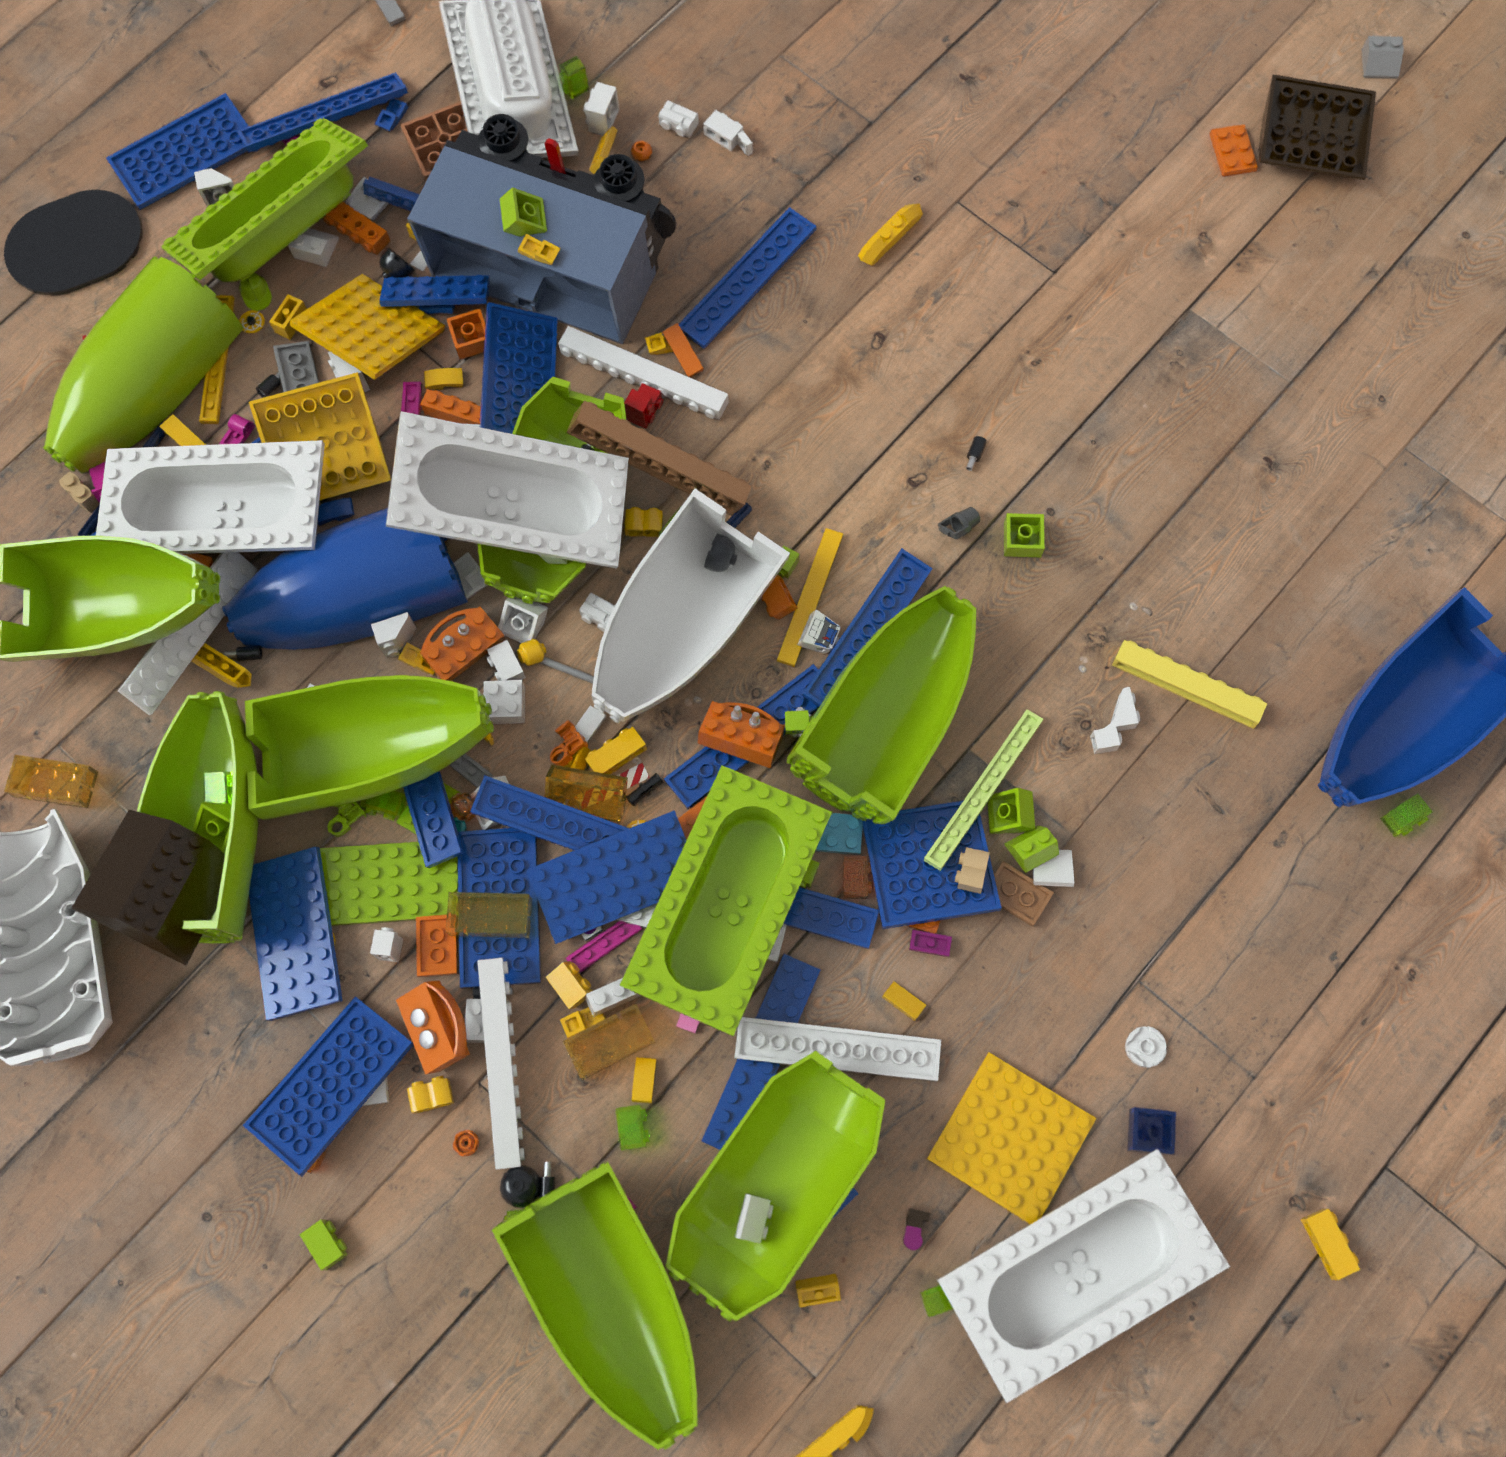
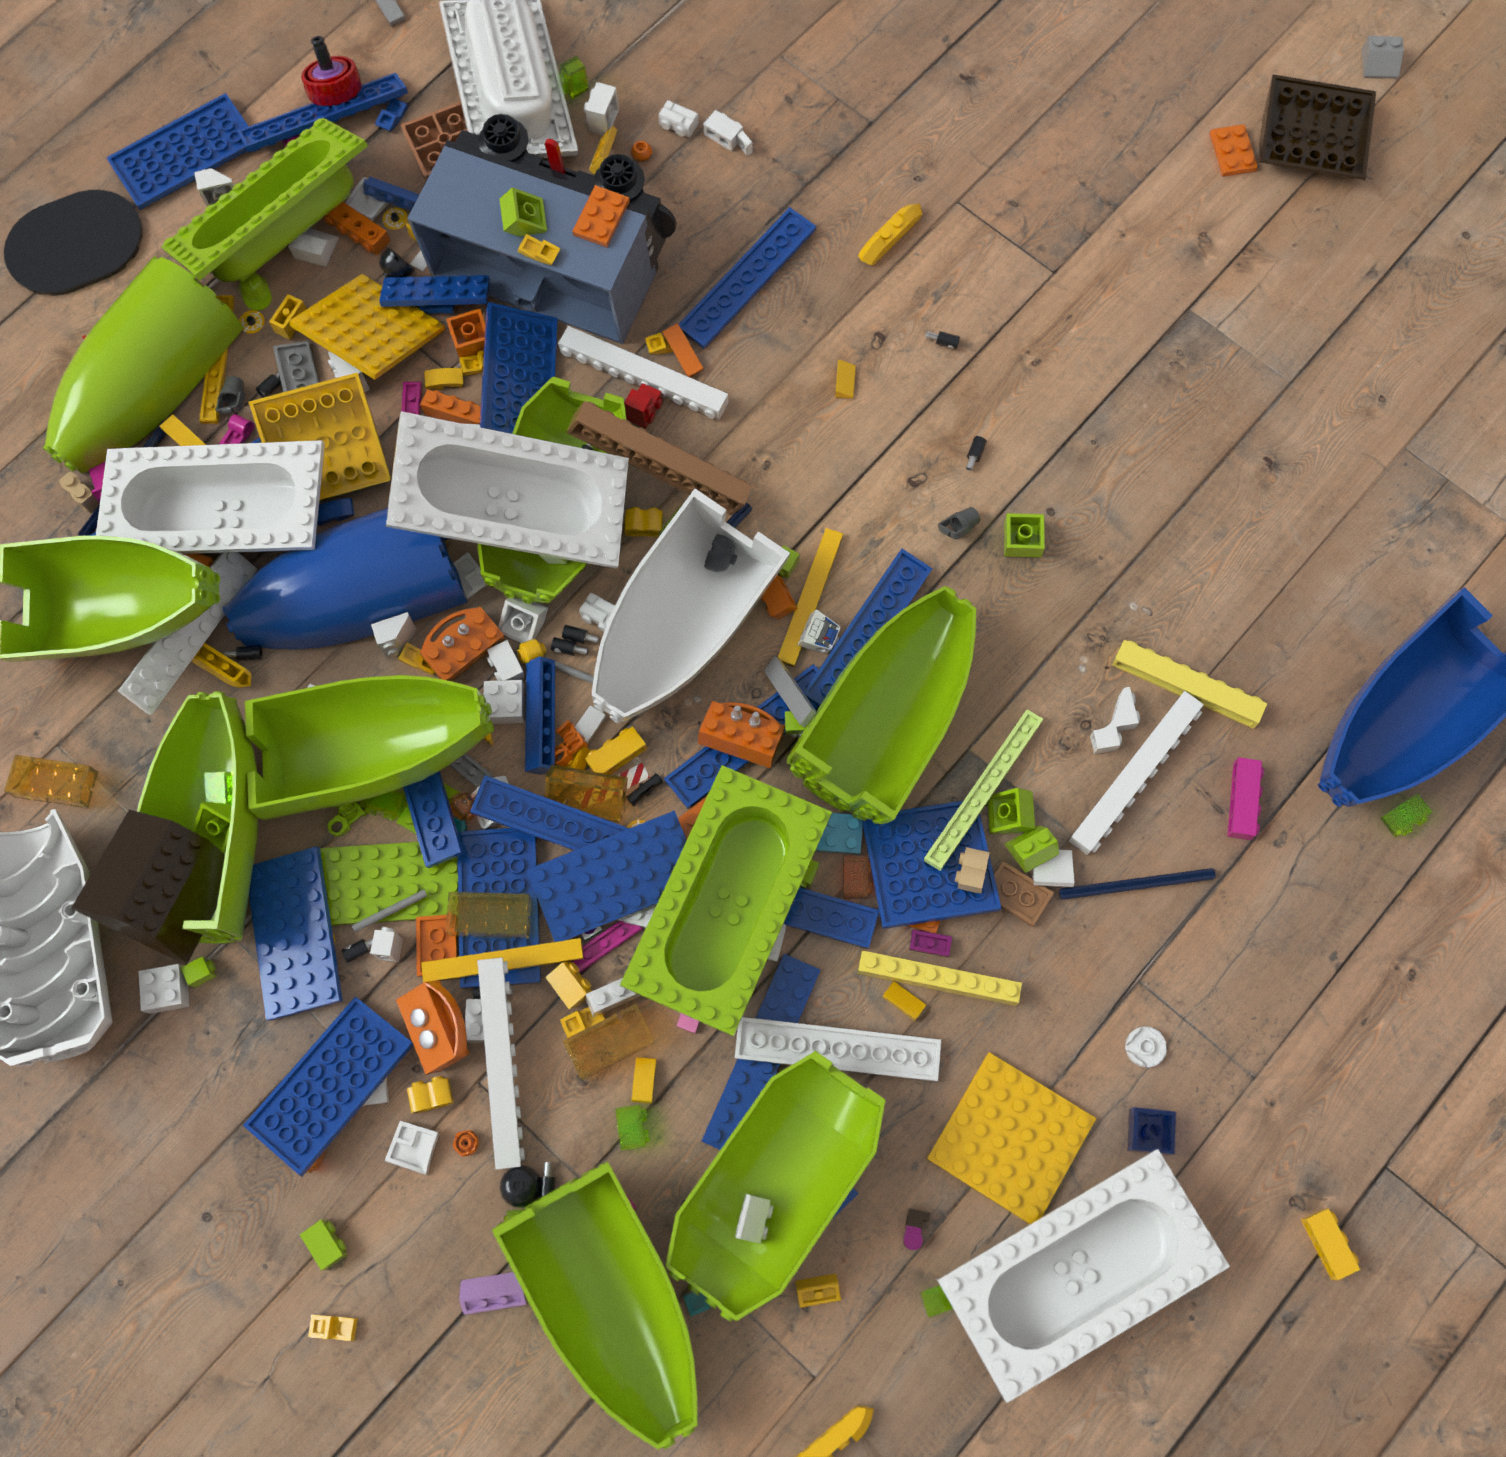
(163, 989): none -> white brick
(199, 971): none -> lime brick
(232, 395): none -> dark grey piece
(330, 78): none -> red wheel
(333, 1327): none -> yellow slope
(356, 950): none -> black piece
(389, 910): none -> light grey bar
(395, 218): none -> yellow piece
(412, 1147): none -> white plate
(472, 364): none -> yellow slope
(491, 1293): none -> lavender panel
(517, 958): none -> yellow tile
(540, 715): none -> blue brick
(567, 647): none -> black piece
(578, 635): none -> black piece
(601, 216): none -> orange plate
(696, 1303): none -> teal tile
(790, 691): none -> light grey tile
(845, 380): none -> yellow slope
(939, 978): none -> light yellow brick
(944, 339): none -> black piece
(1135, 773): none -> white brick
(1137, 883): none -> dark blue axle
(1245, 798): none -> dark pink brick

